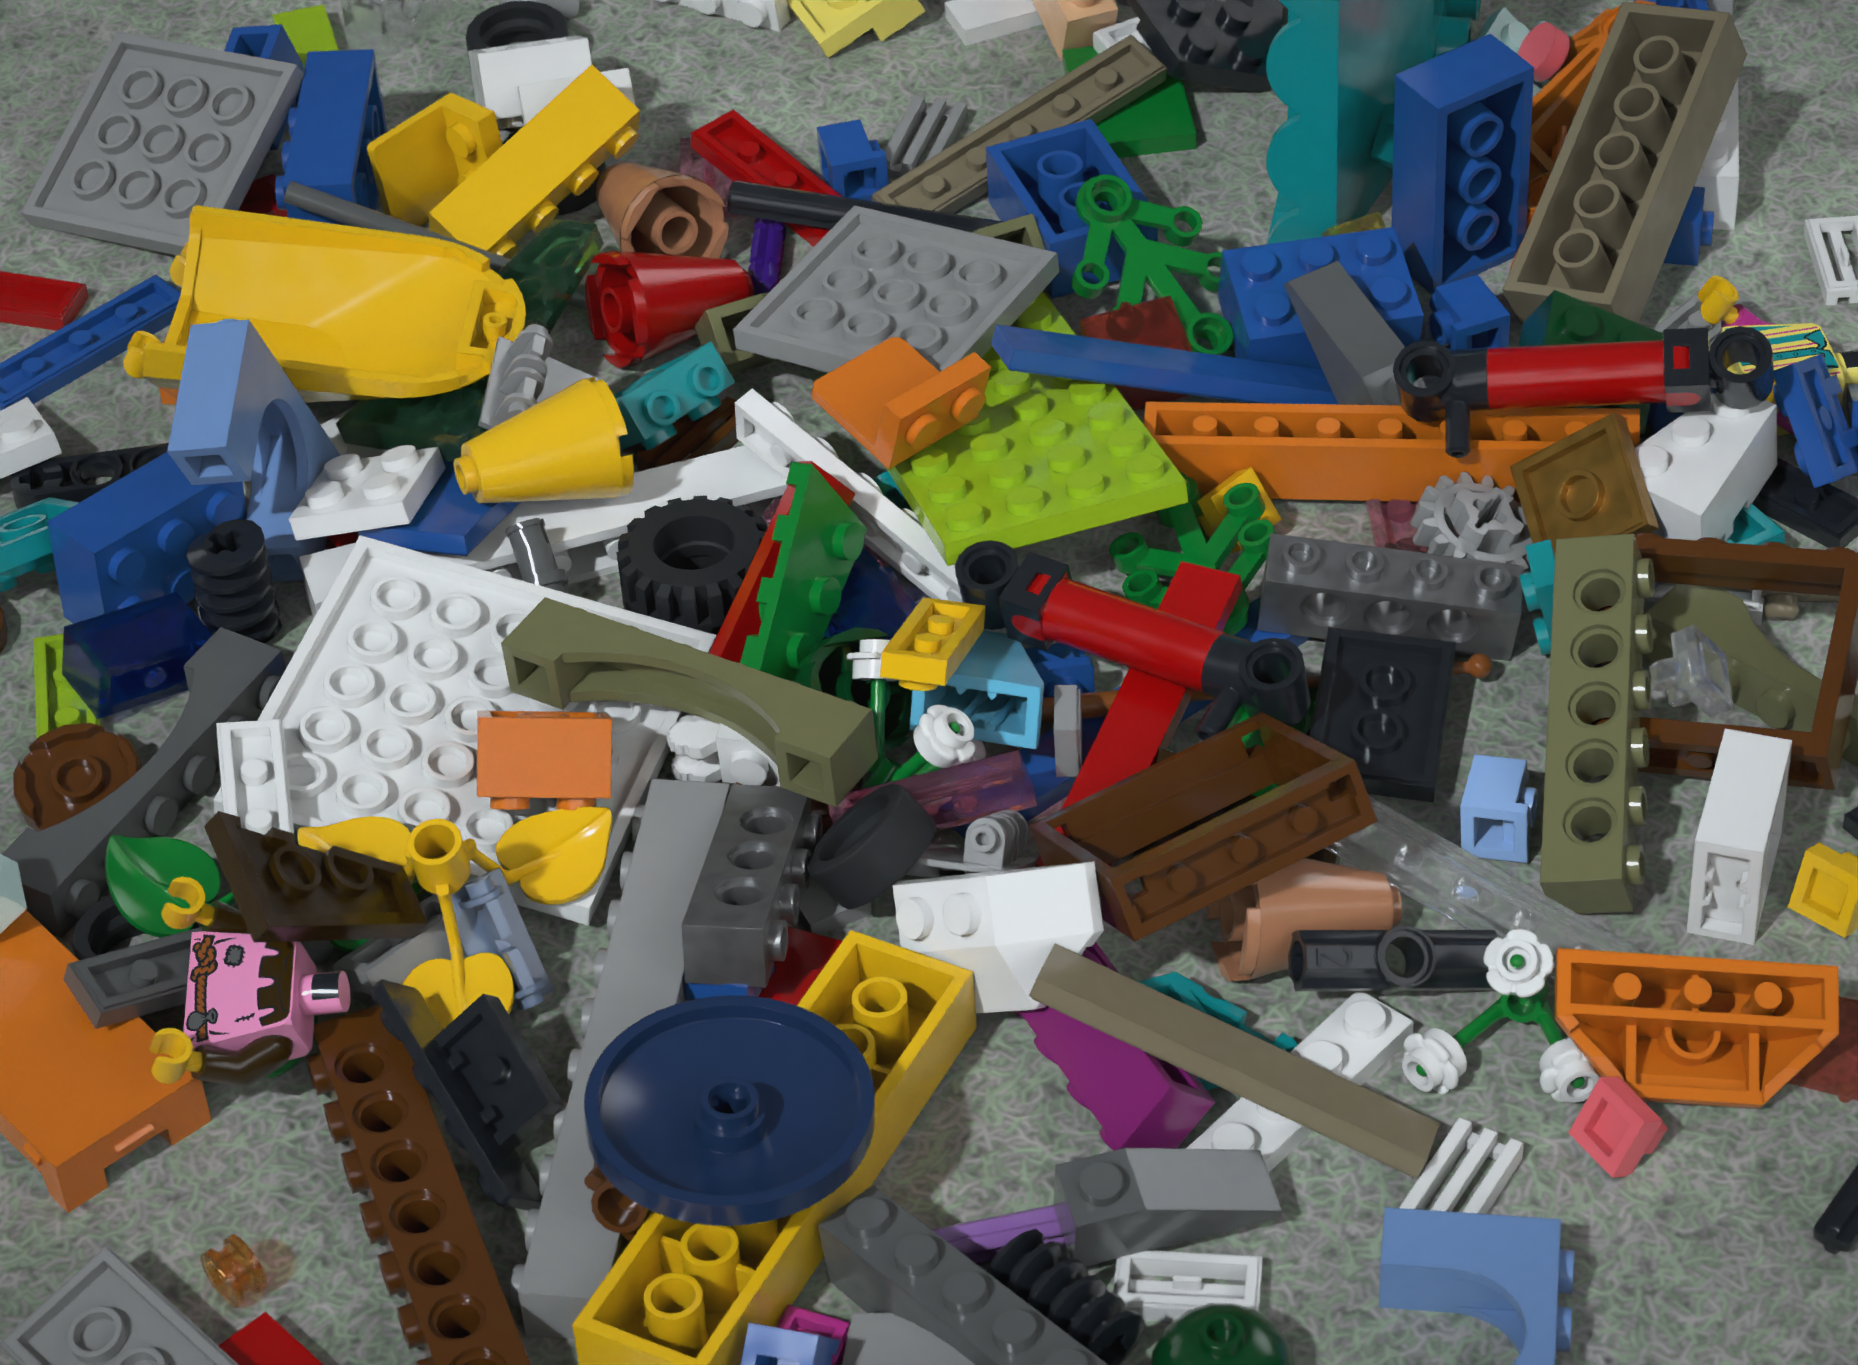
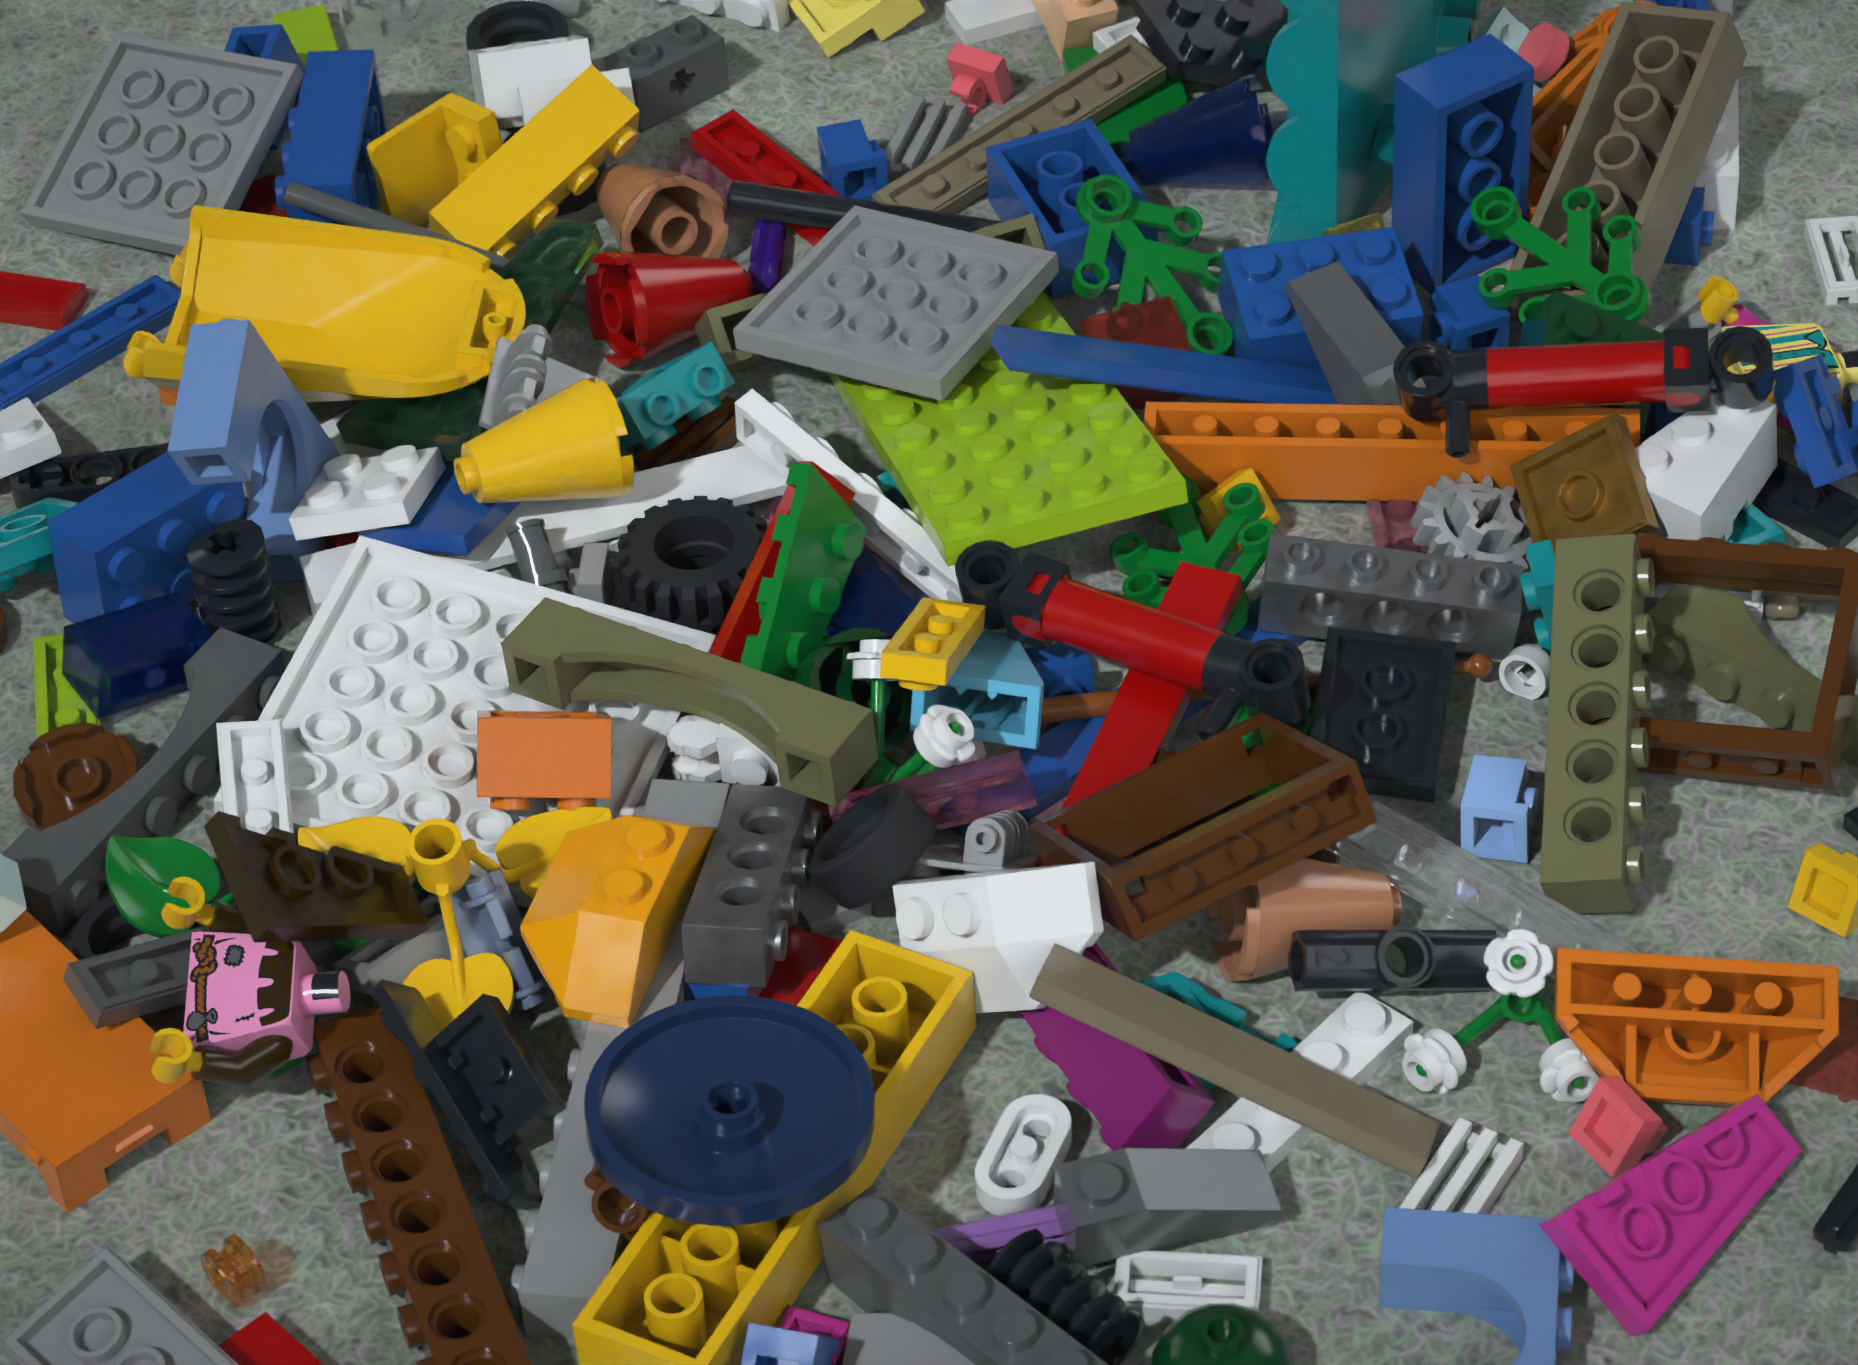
(594, 576): none -> light grey plate
(613, 911): none -> light orange wedge
(673, 69): none -> dark grey brick
(899, 400): orange bracket -> none
(978, 77): none -> coral tile
(1020, 1160): none -> white plate
(1067, 730): light grey tile -> none
(1206, 141): none -> clear blue cone
(1500, 218): none -> green plant
(1513, 678): none -> white hinge
(1669, 1214): none -> dark pink wing
(1695, 673): clear tile -> none
(1739, 836): white window -> none

